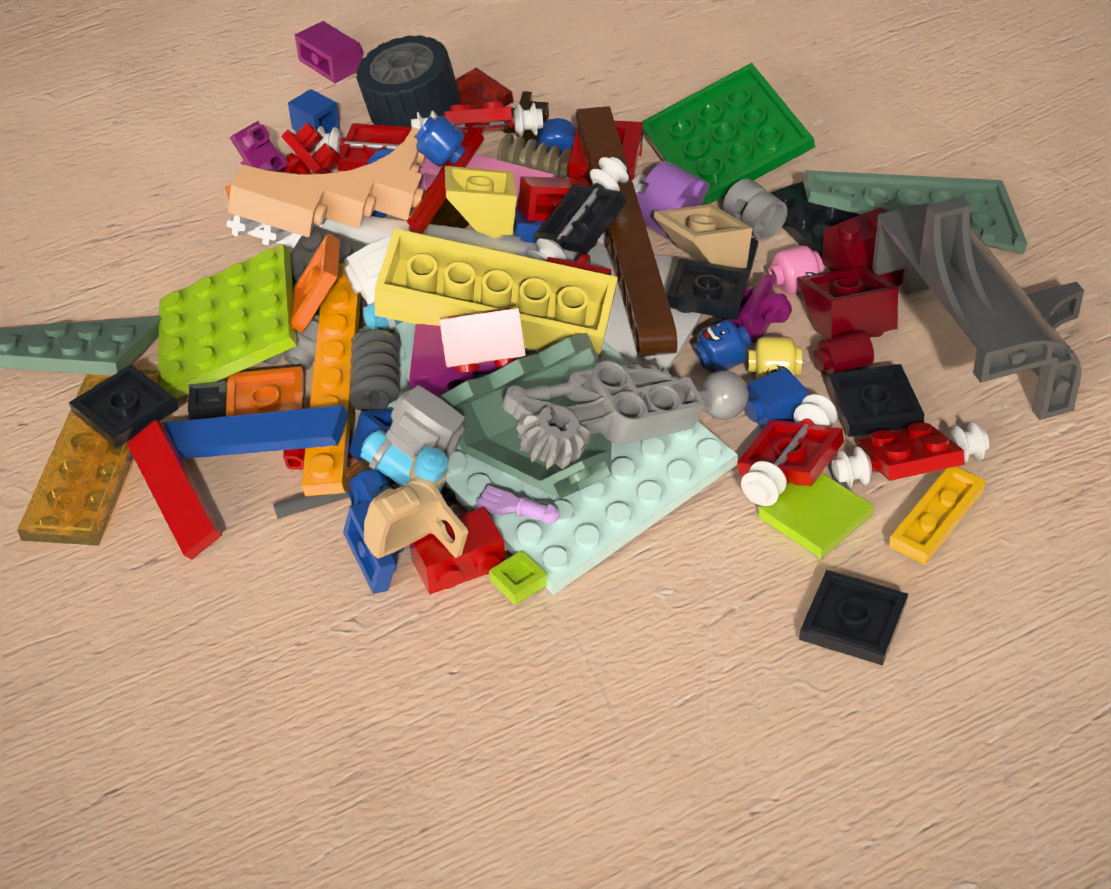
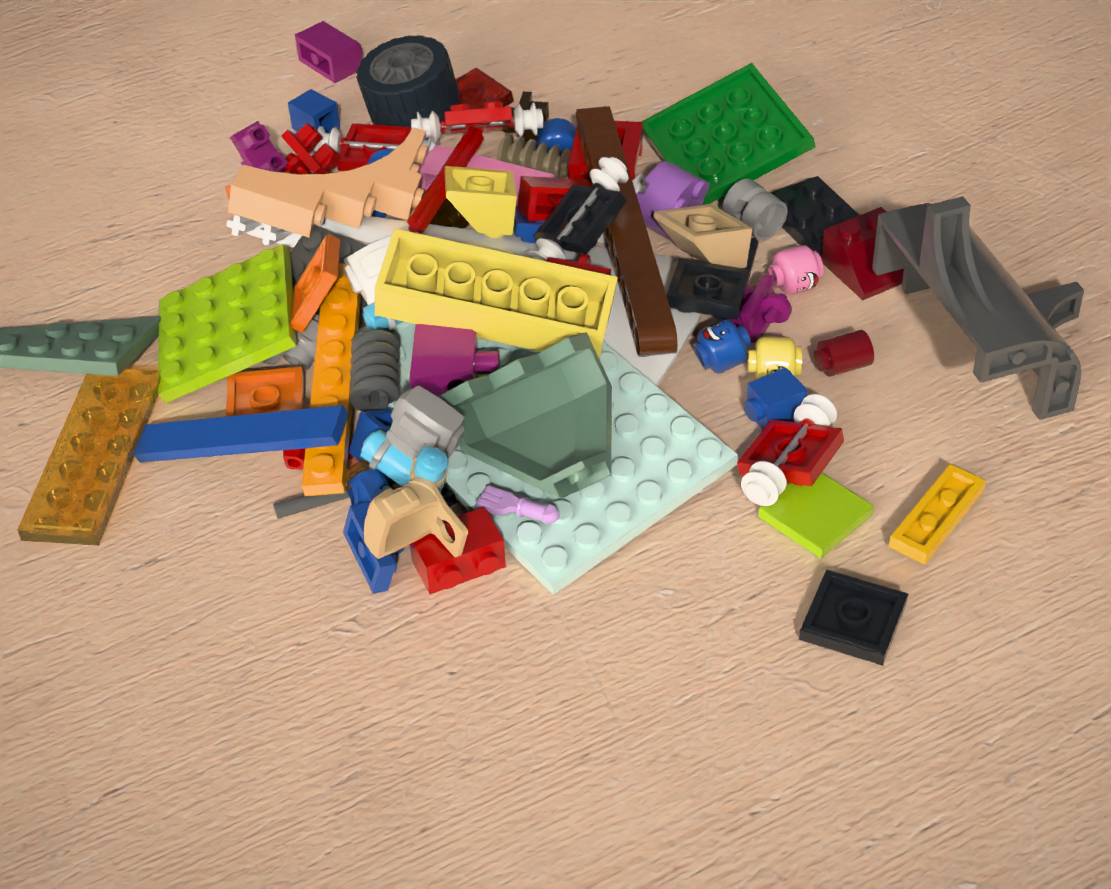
(123, 405): black plate -> none
(174, 489): red tile -> none
(207, 400): black plate -> none
(440, 141): blue head -> none
(482, 338): brick -> none
(518, 577): lime plate -> none
(621, 404): light grey arm -> none
(850, 302): dark red slope -> none
(874, 399): black plate -> none
(909, 453): red plate -> none
(990, 209): sand green wing -> none

